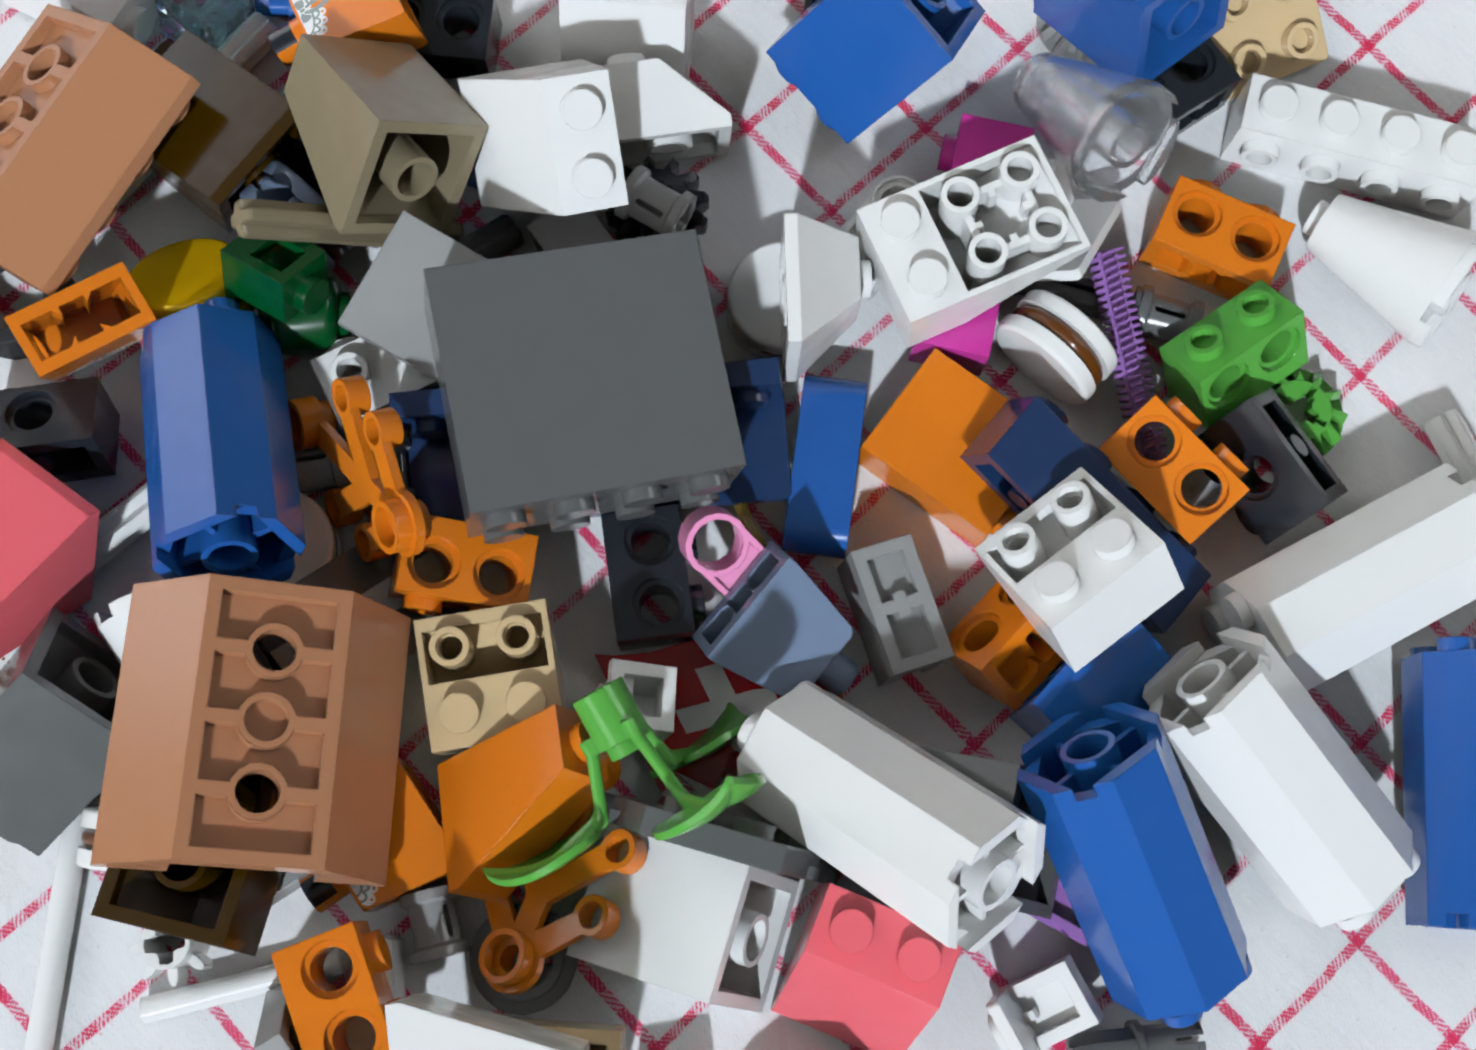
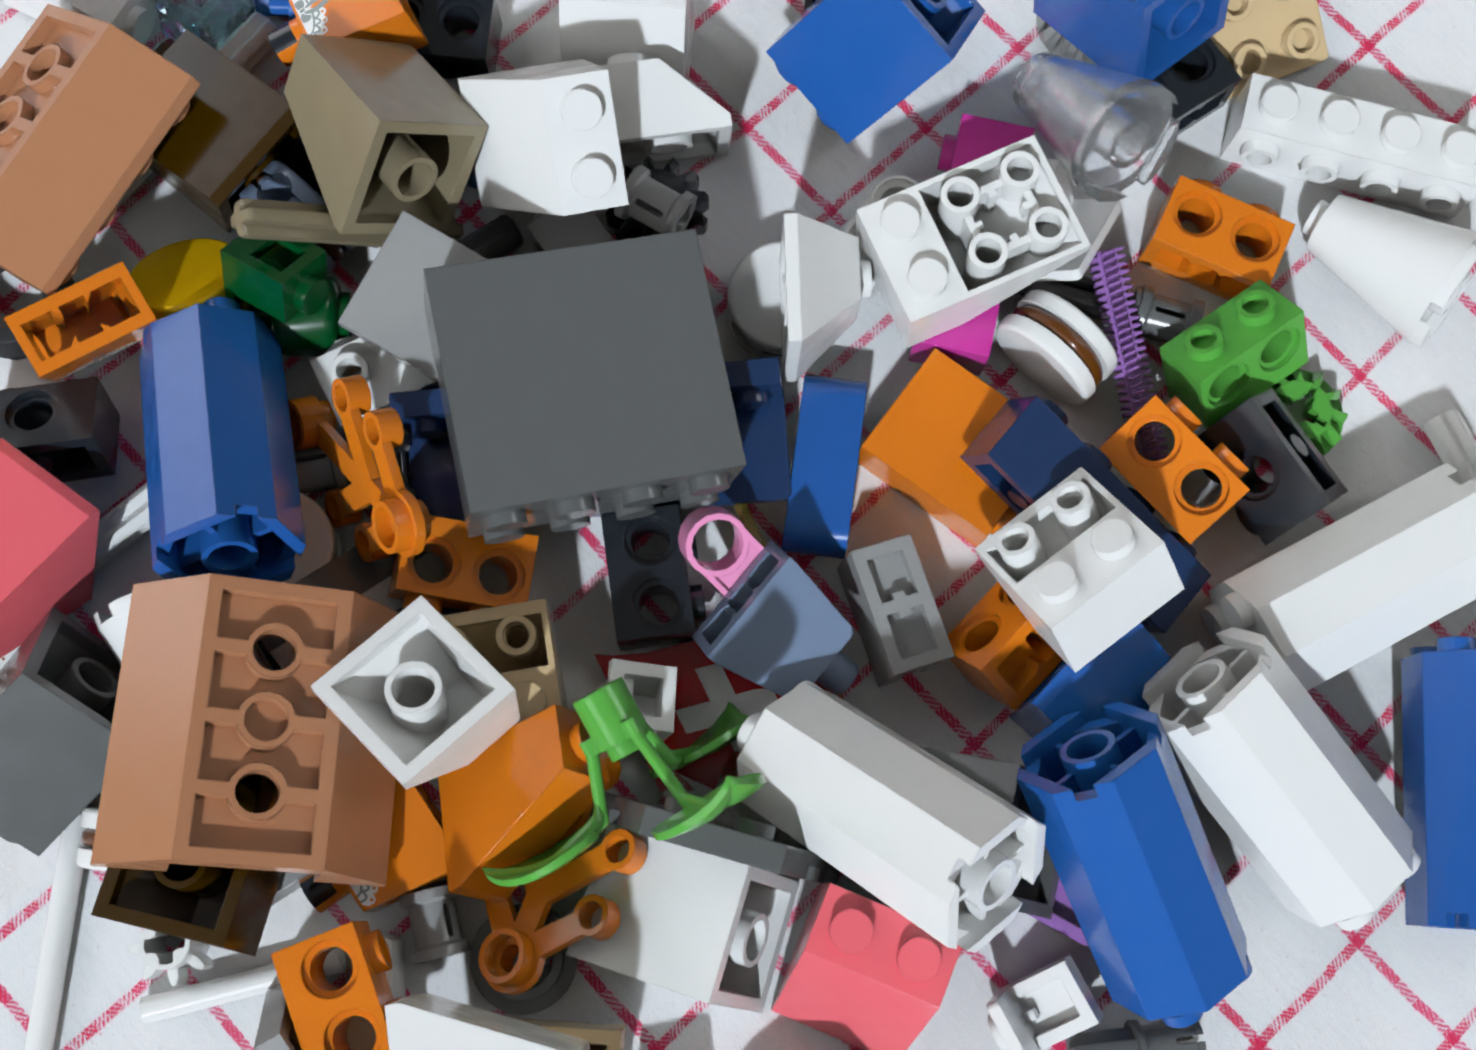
(420, 696): none -> white slope

